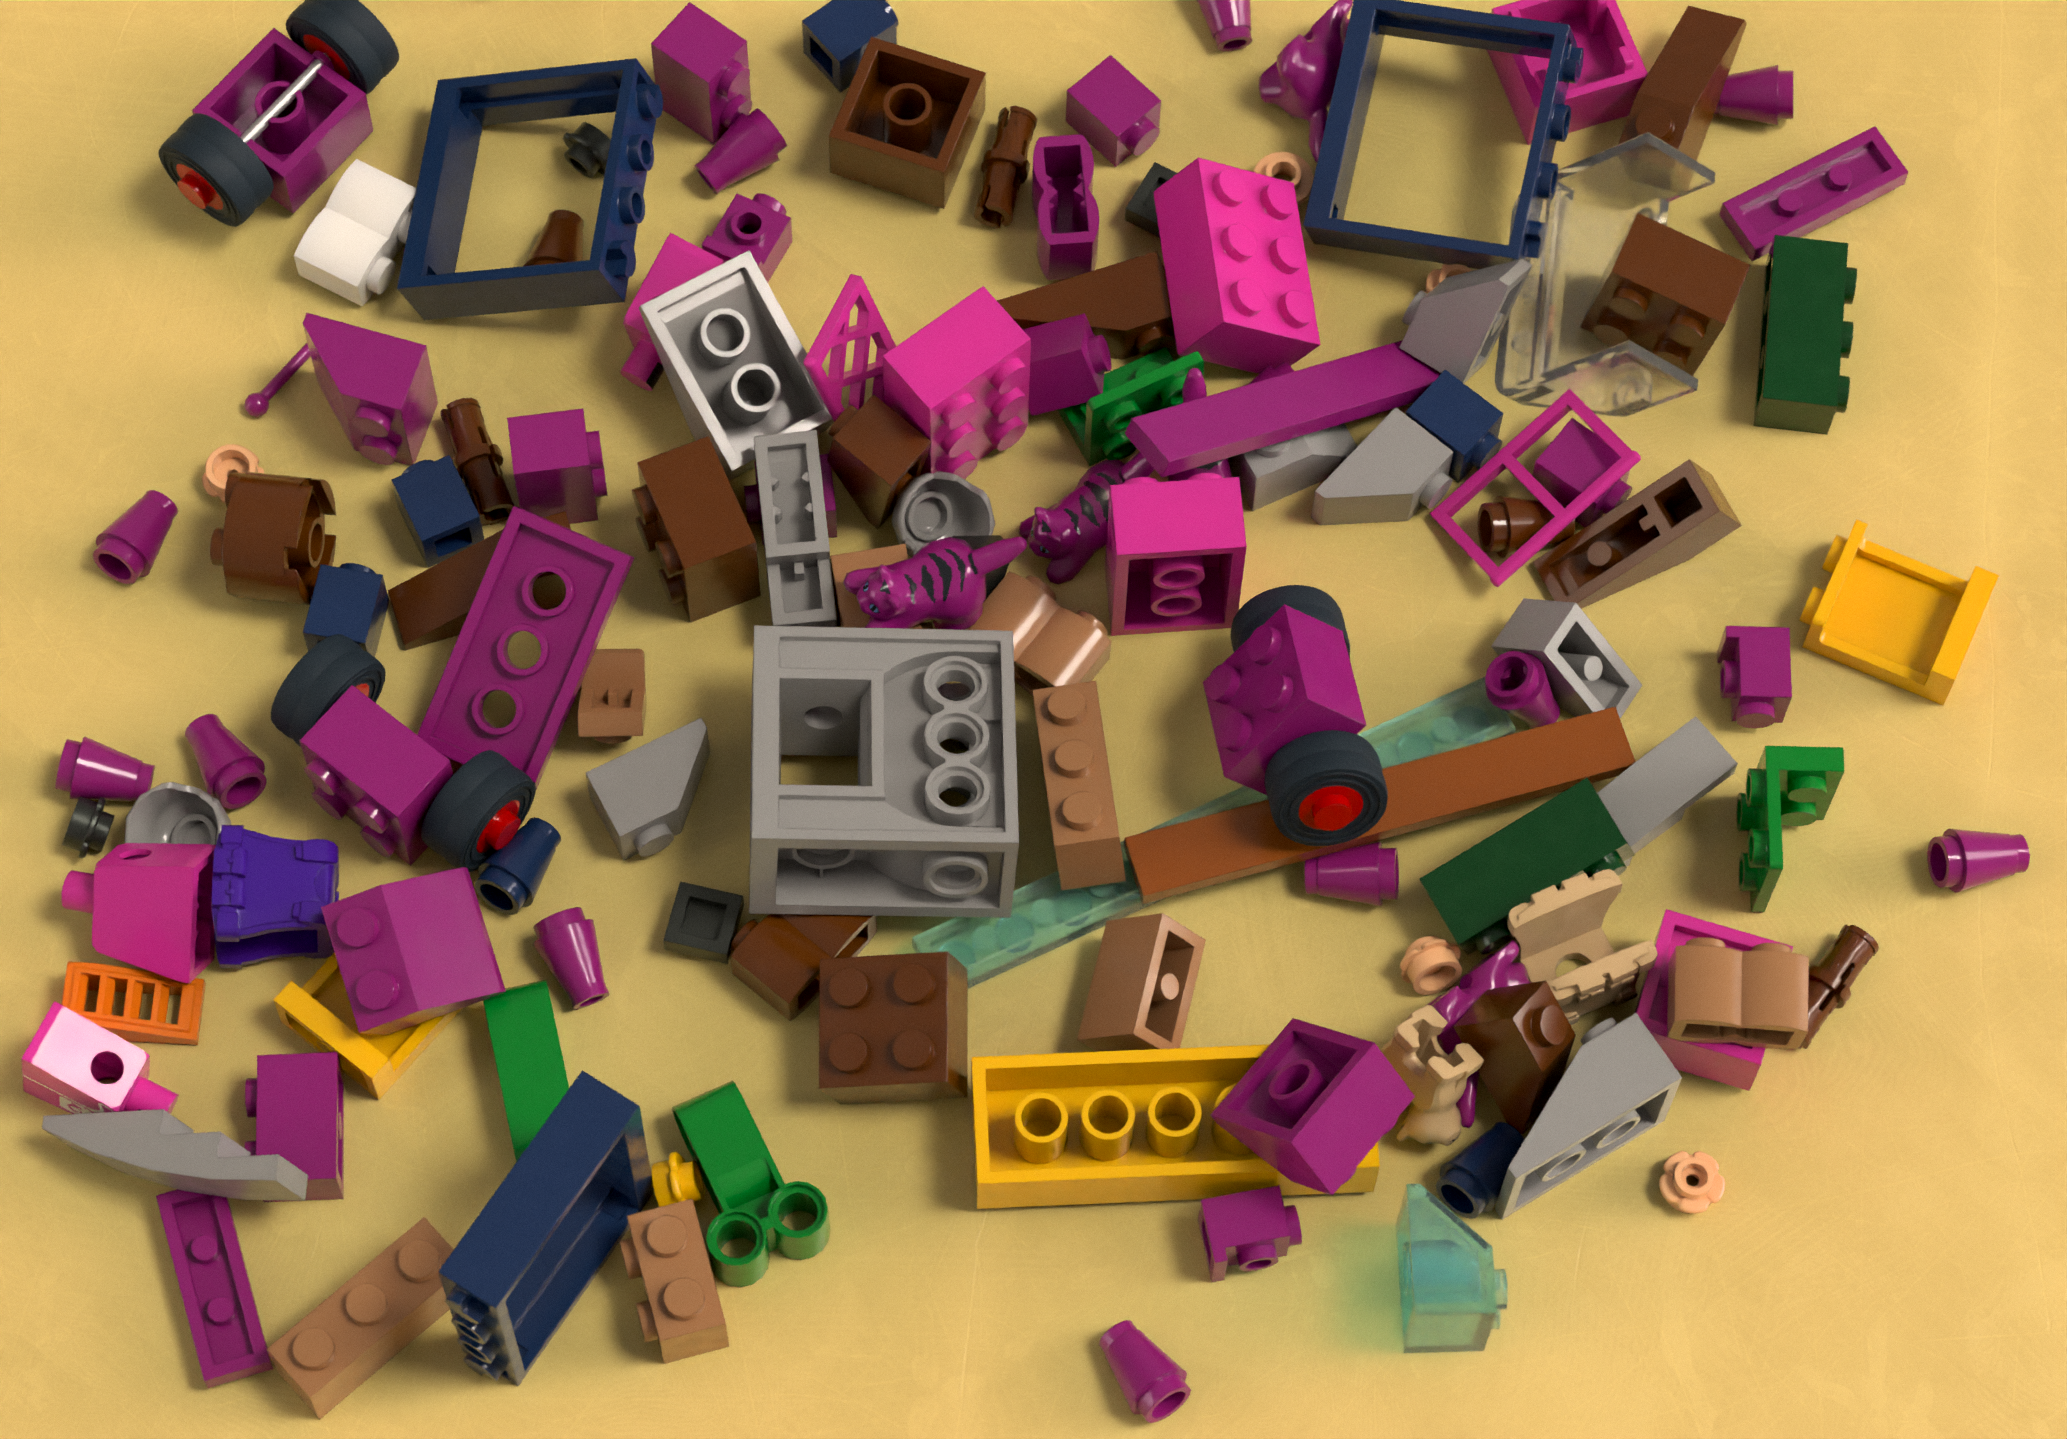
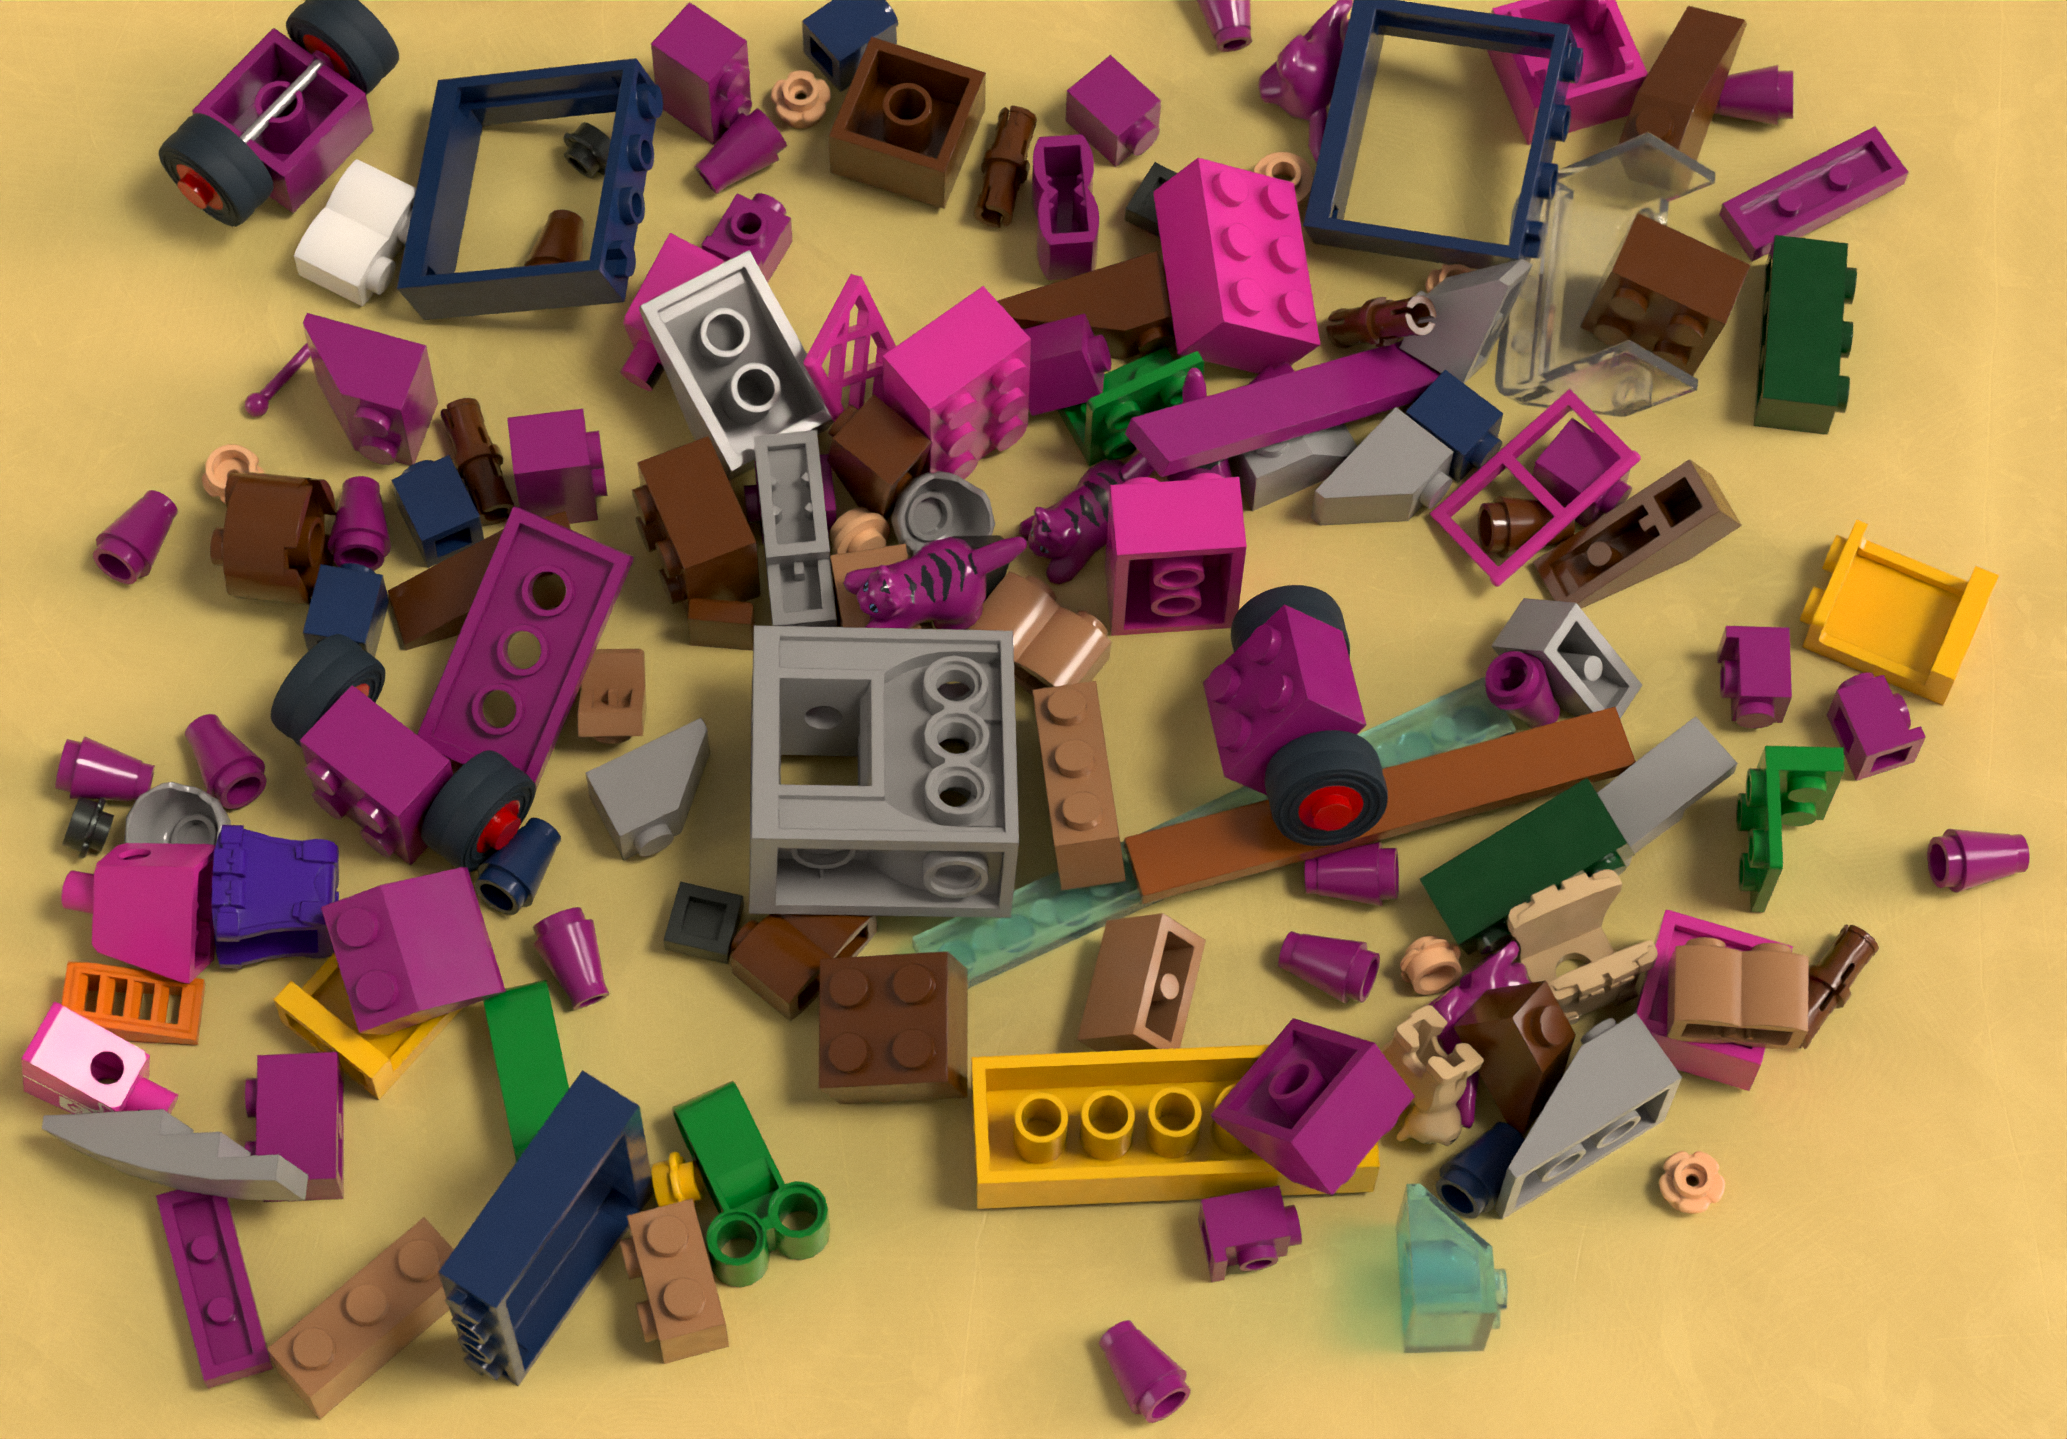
(360, 525): none -> magenta cone
(721, 623): none -> reddish brown tile
(803, 112): none -> light nougat plate
(858, 531): none -> light nougat plate
(1331, 965): none -> magenta cone
(1381, 321): none -> reddish brown pin
(1873, 726): none -> magenta brick

